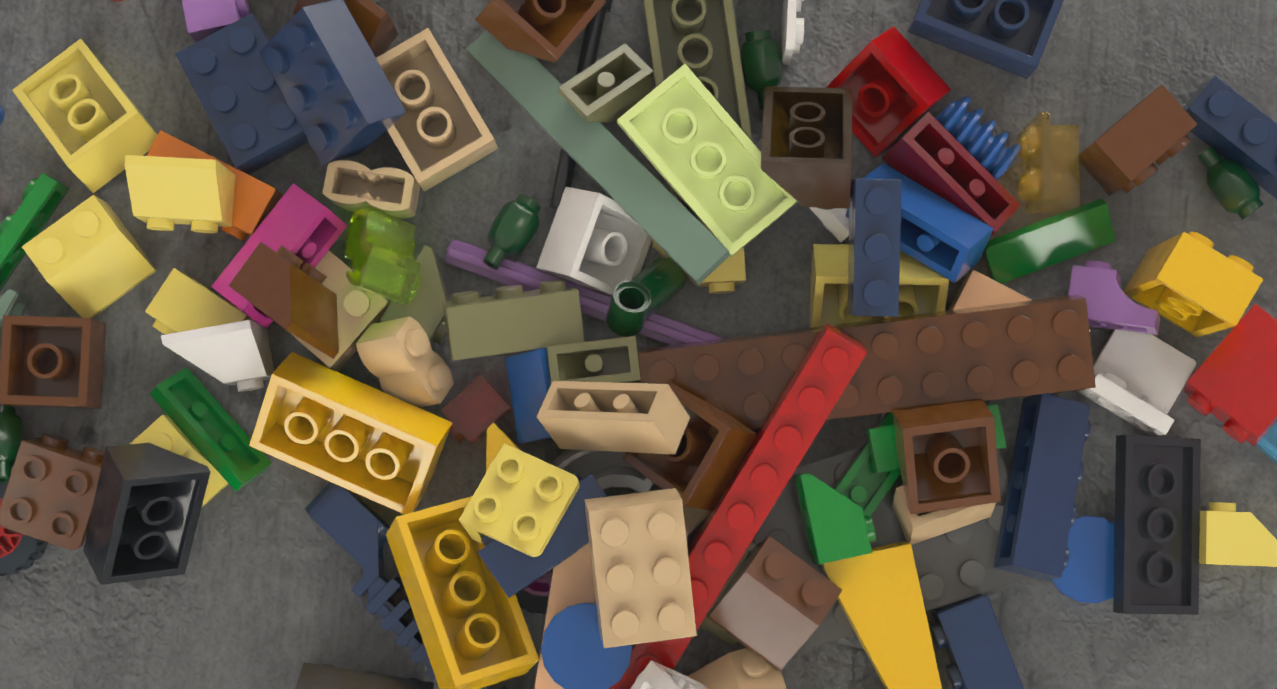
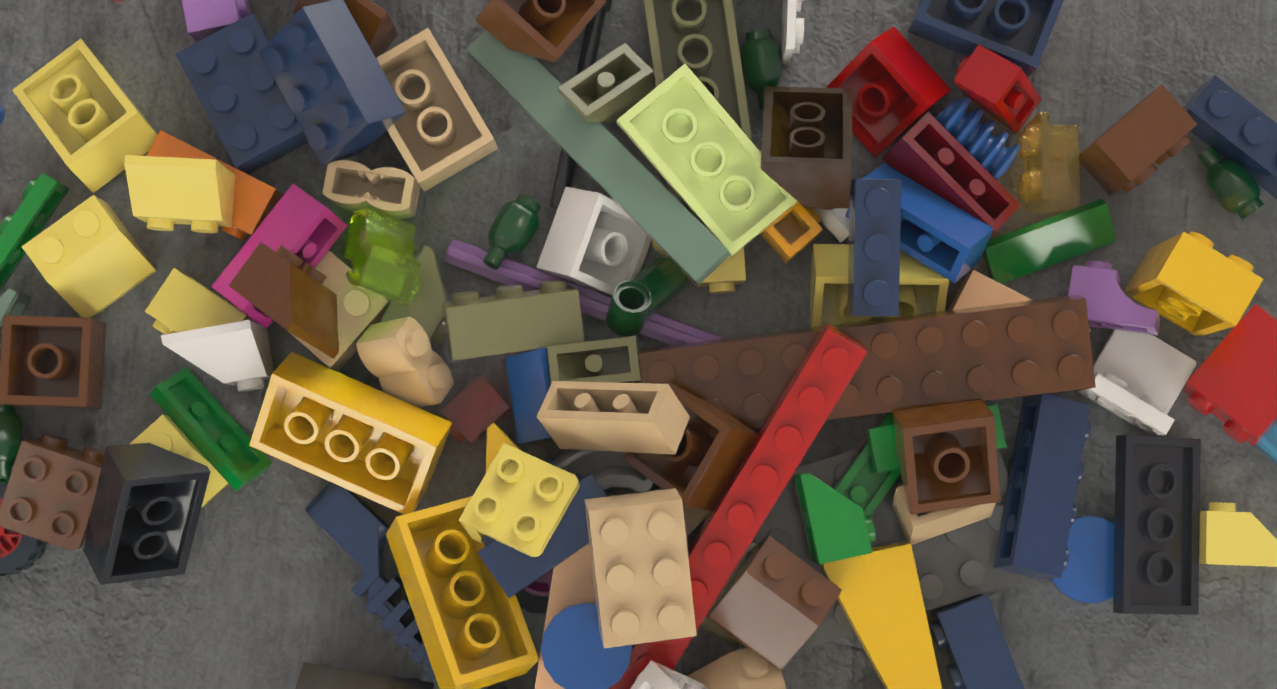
(793, 231): none -> light orange brick
(997, 87): none -> red slope

